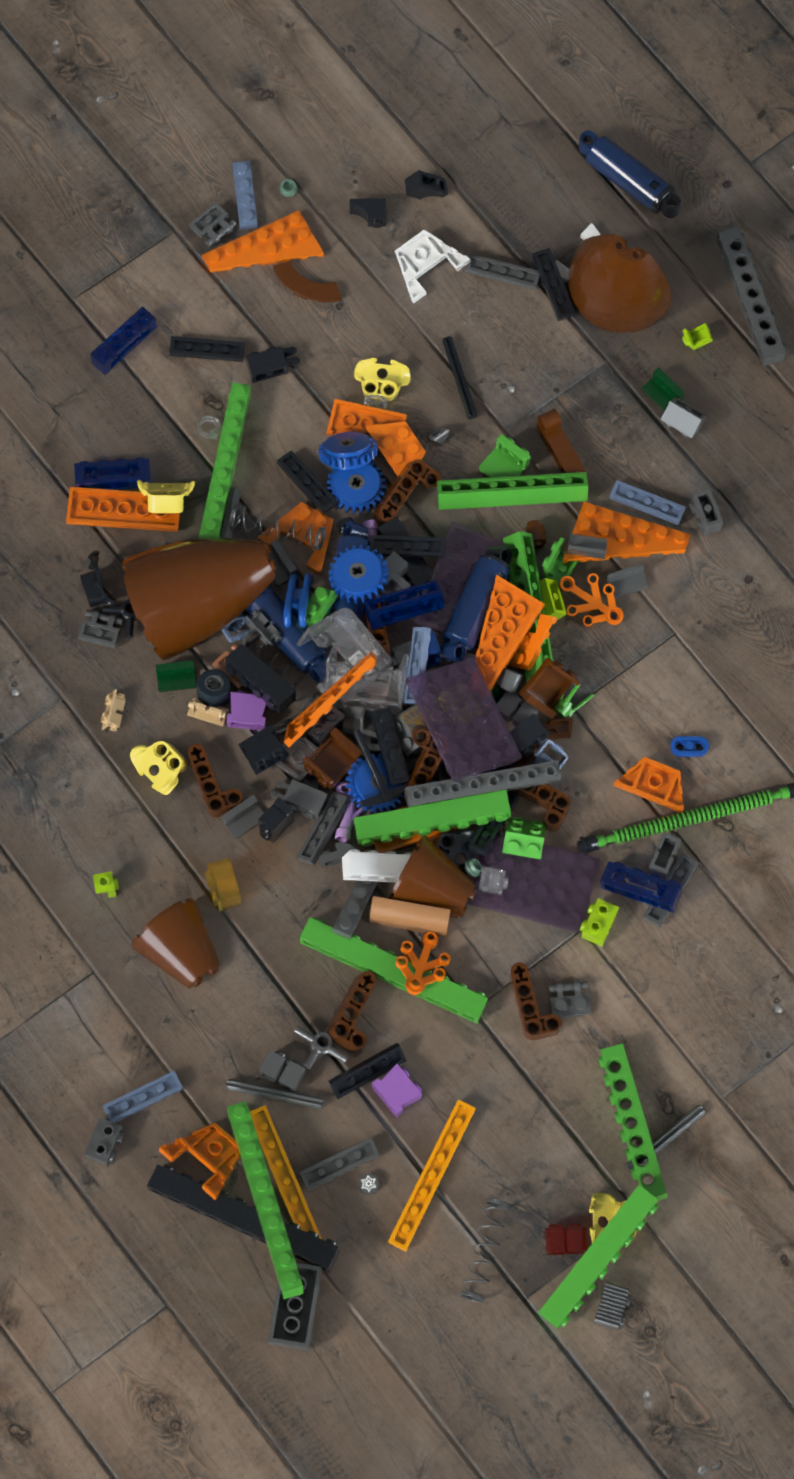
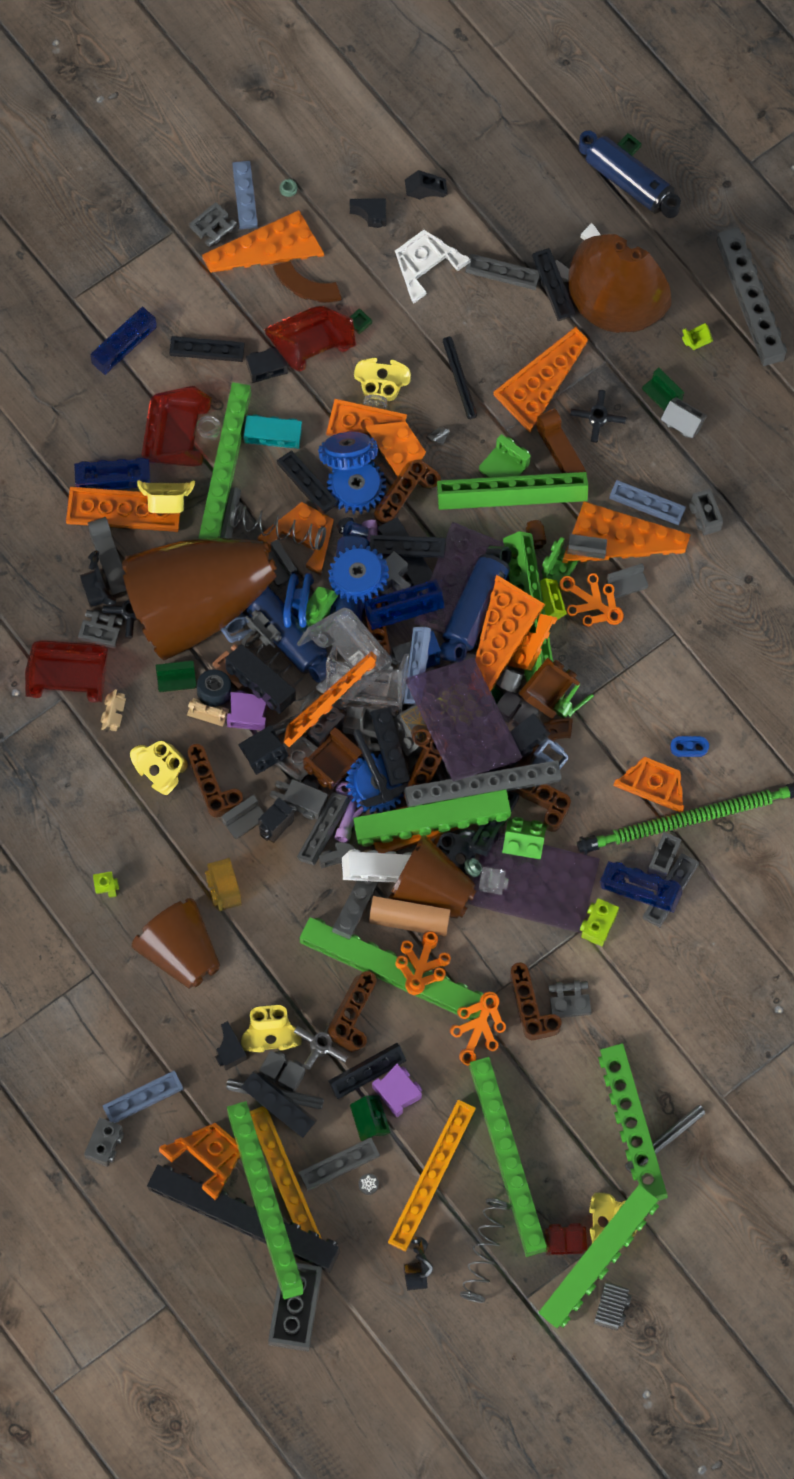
(66, 668): none -> clear red windscreen
(108, 555): none -> dark grey beam
(172, 426): none -> clear red windscreen
(230, 1051): none -> black arch
(254, 1037): none -> light yellow piece
(273, 431): none -> teal brick
(278, 1103): none -> black brick
(311, 334): none -> clear red windscreen
(360, 321): none -> dark green plate
(369, 1117): none -> dark green panel
(417, 1272): none -> black piece
(480, 1025): none -> orange plant
(507, 1157): none -> bright green brick
(535, 385): none -> orange wing
(598, 422): none -> black bar
(630, 144): none -> dark green plate

